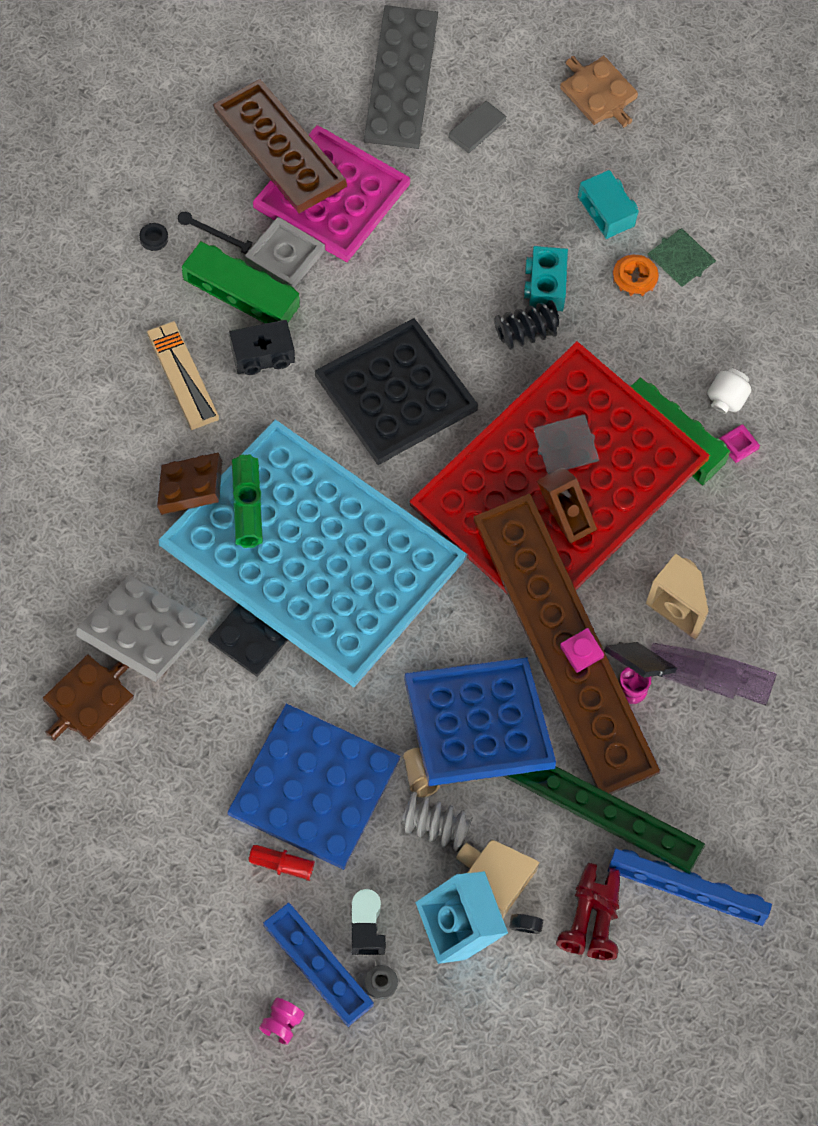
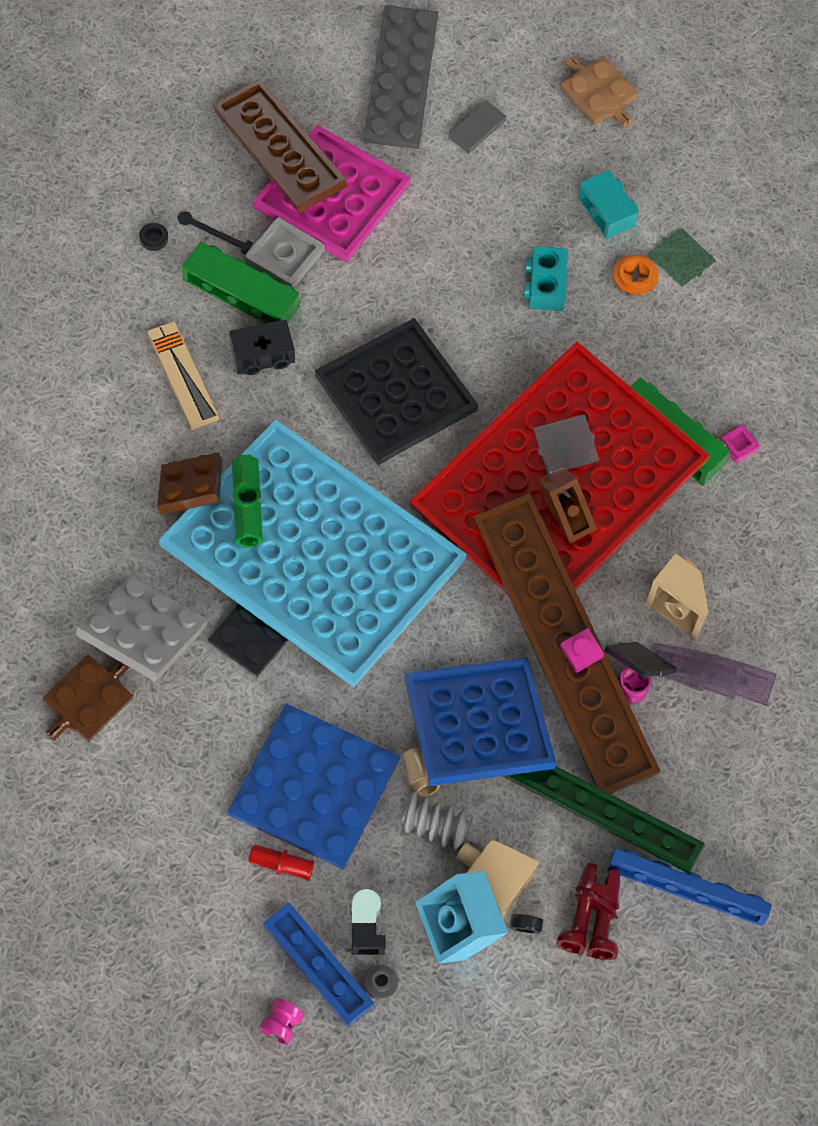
(527, 323): black piece -> none
(729, 391): white head -> none

